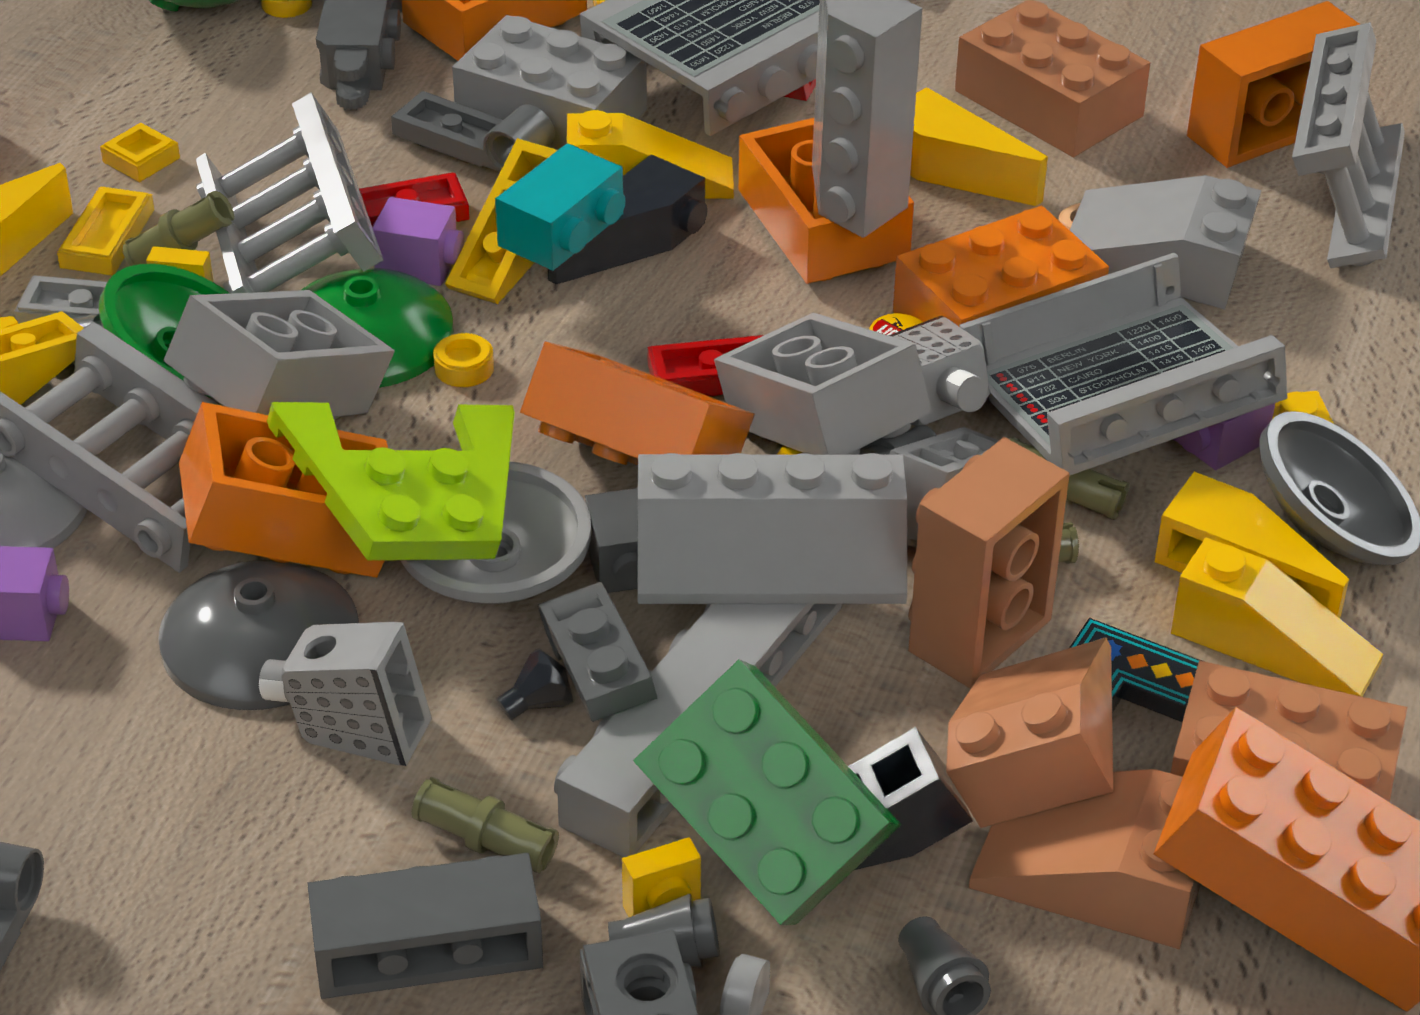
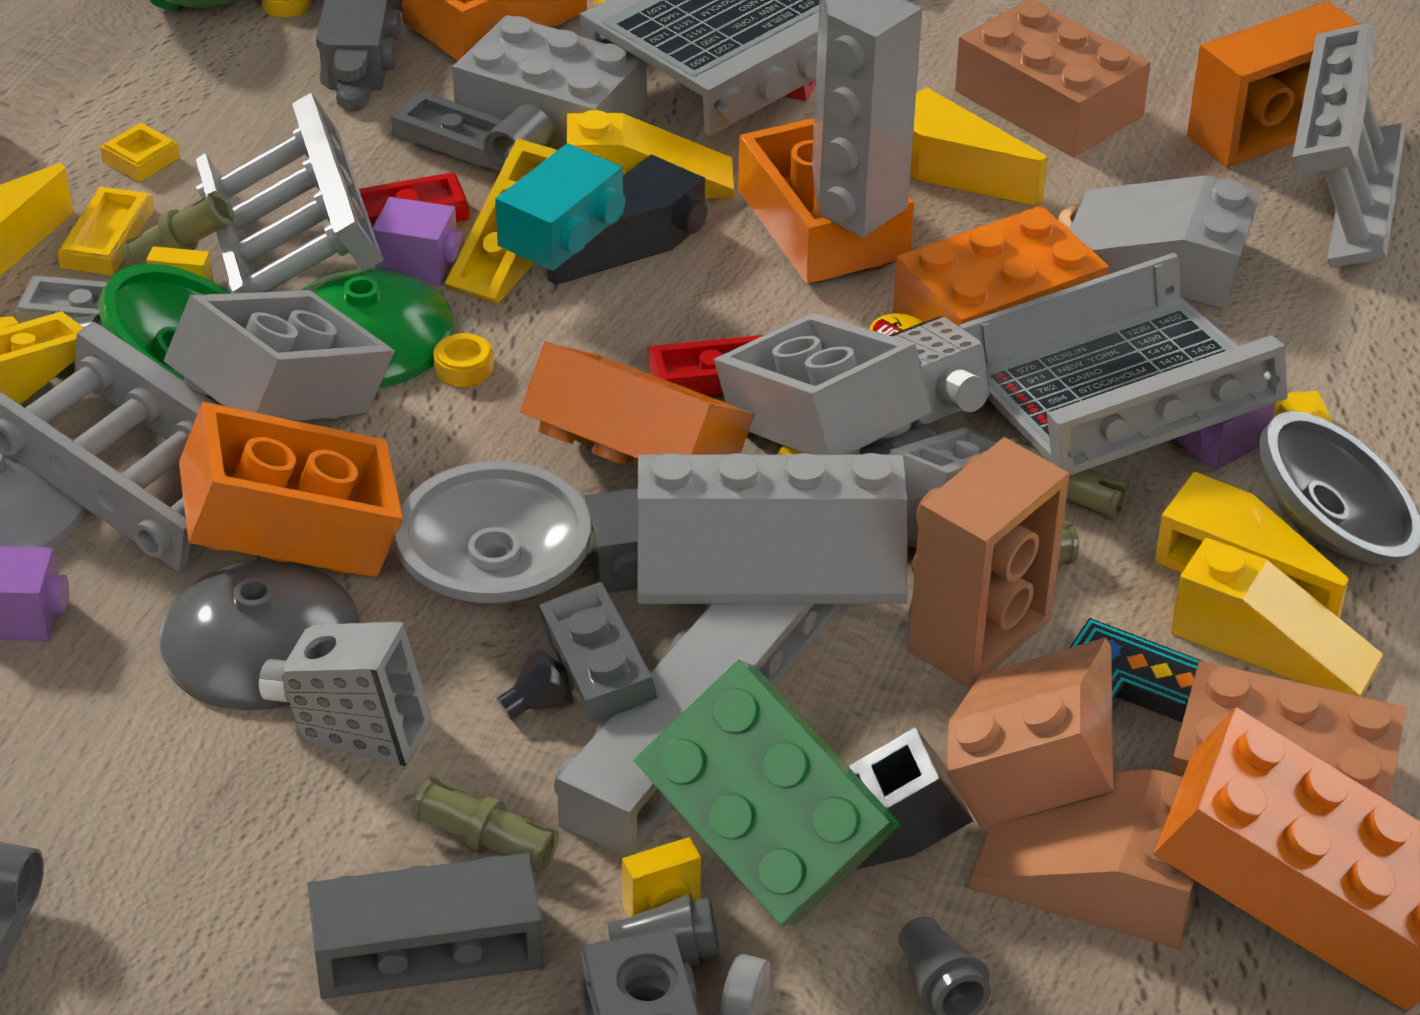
(409, 500): lime wing -> none

